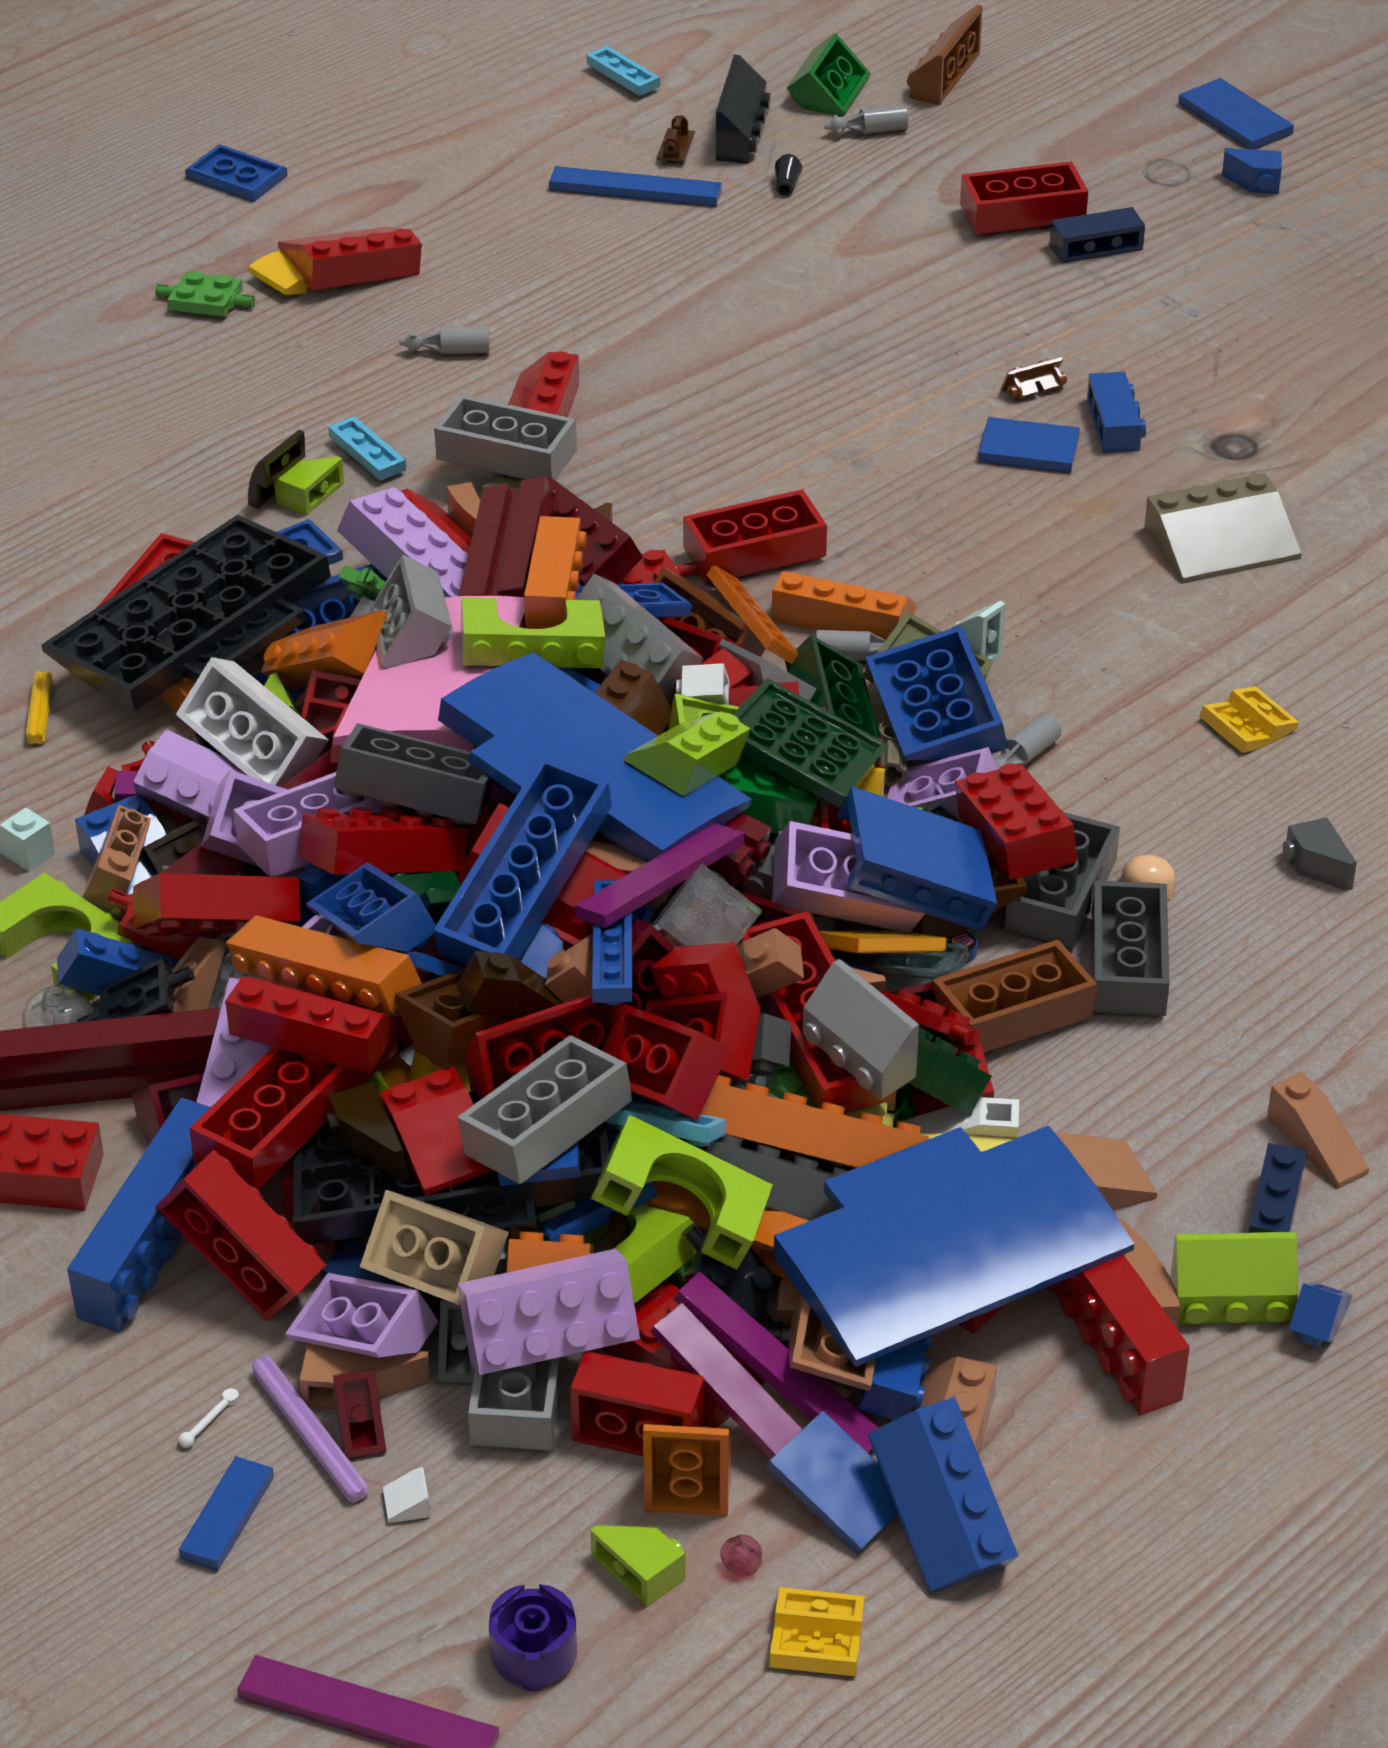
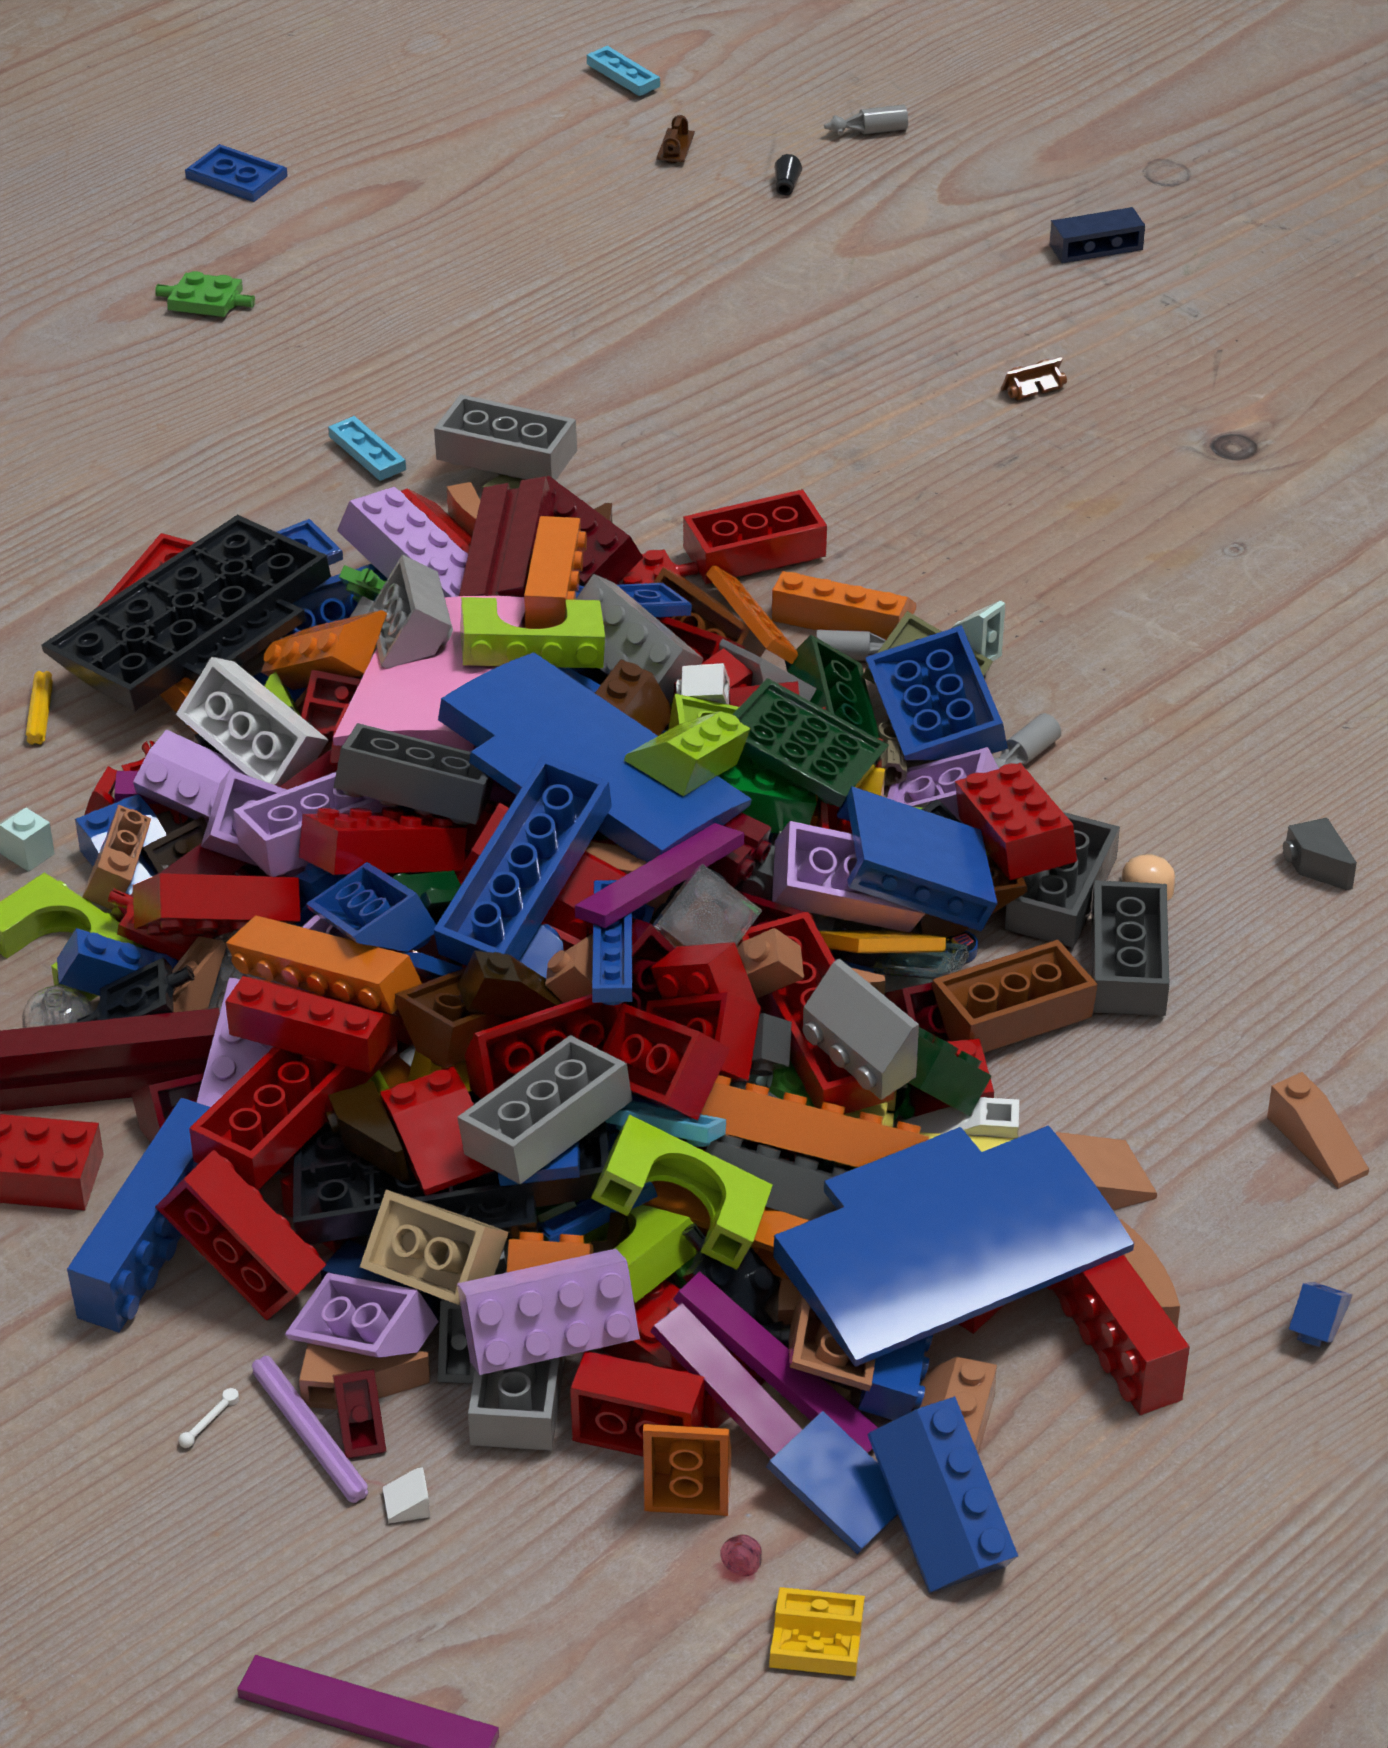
(226, 1513): blue tile -> none
(273, 467): dark brown slope -> none
(279, 273): yellow slope -> none
(309, 484): lime slope -> none
(354, 256): red slope -> none
(451, 340): light grey wheel -> none
(532, 1636): dark purple brick -> none
(548, 384): red slope -> none
(635, 186): blue tile -> none
(639, 1559): lime slope -> none
(741, 113): black slope -> none
(829, 78): green slope -> none
(932, 1015): red plate -> none
(947, 59): dark orange slope -> none
(1022, 197): red brick -> none
(1029, 444): blue tile -> none
(1115, 412): blue brick -> none
(1221, 527): slope -> none
(1235, 1277): lime slope -> none
(1236, 113): blue tile -> none
(1249, 719): yellow slope -> none
(1253, 169): blue slope -> none
(1278, 1189): dark blue brick -> none

